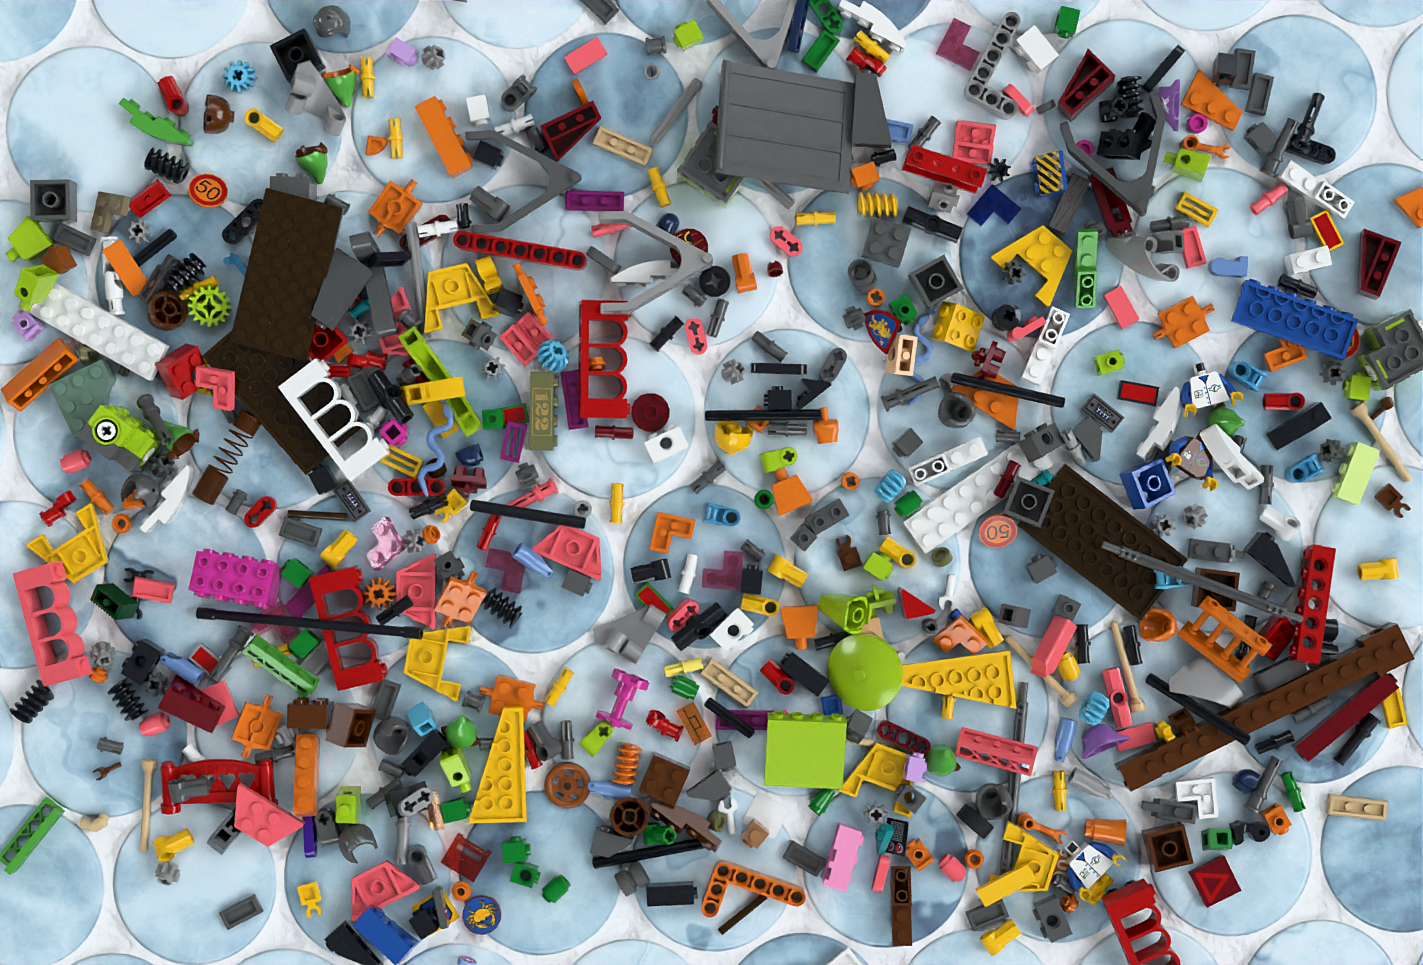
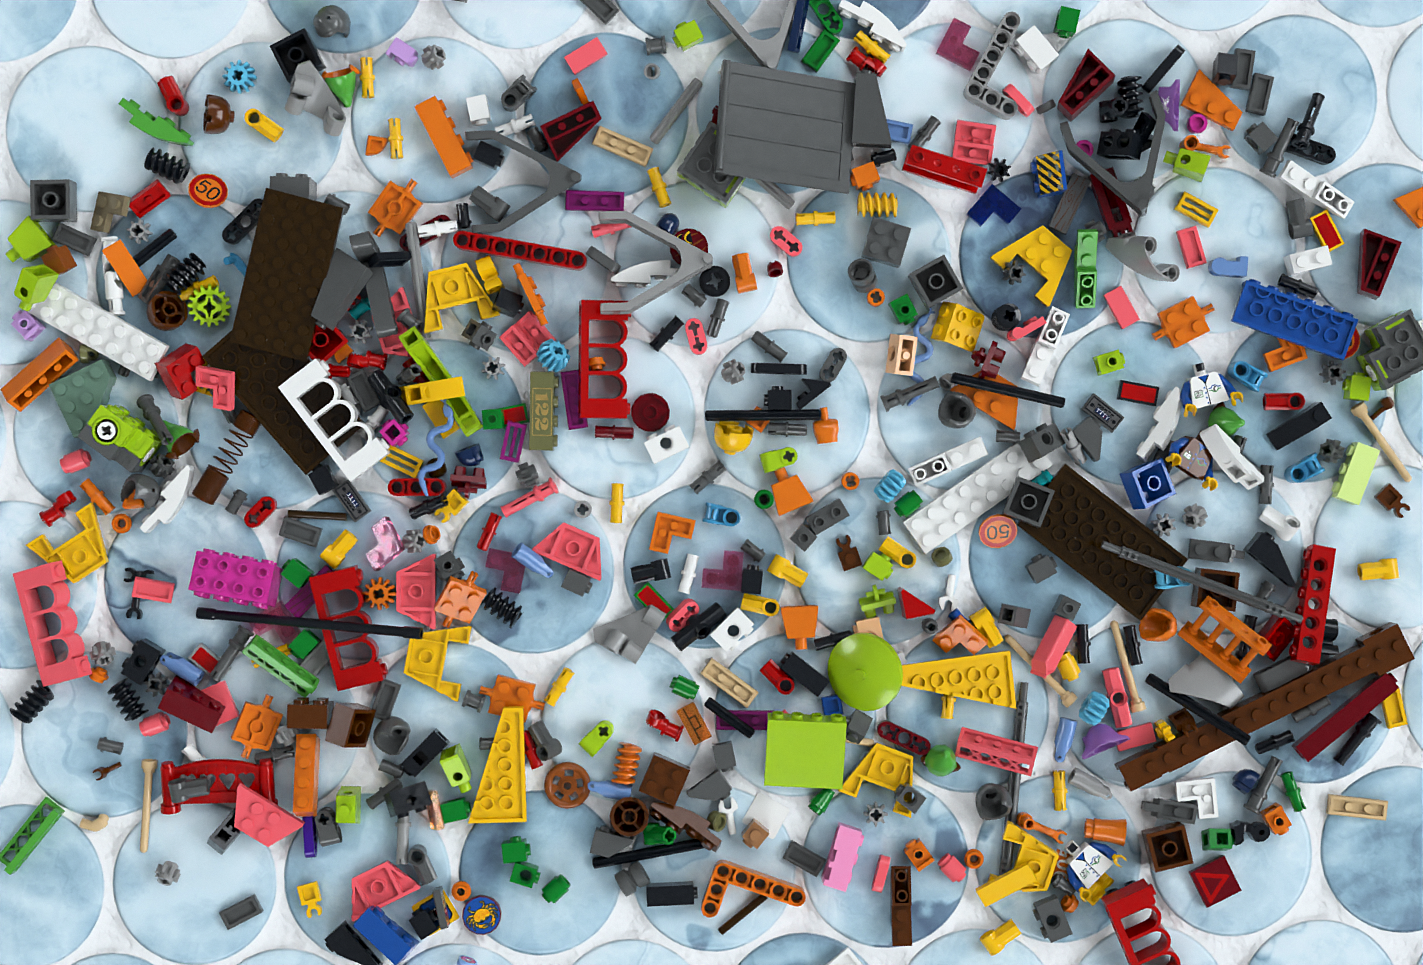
(114, 601): dark green brick -> none
(166, 847): yellow piece -> none
(313, 161): bright green hat -> none
(354, 836): dark grey piece -> none
(394, 610): black axle -> none
(417, 805): light grey beam -> none
(422, 719): medium azure brick -> none
(461, 733): bright green hat -> none
(462, 862): clear red plate -> none
(527, 514): black axle -> none
(566, 740): dark grey axle -> none
(625, 692): dark pink piece -> none
(683, 667): light yellow axle -> none
(846, 611): lime cone -> none
(854, 318): dark grey gear -> none
(882, 328): shield -> none
(883, 836): teal plate -> none
(899, 838): black sticker -> none
(906, 443): dark grey slope -> none
(915, 767): lavender brick -> none
(943, 197): light grey brick -> none
(944, 228): black piece -> none
(974, 821): black tyre -> none
(983, 916): dark grey tile -> none
(1006, 479): dark red axle -> none
(1169, 223): dark grey axle -> none
(1169, 242): dark grey brick -> none
(1268, 199): coral pin -> none

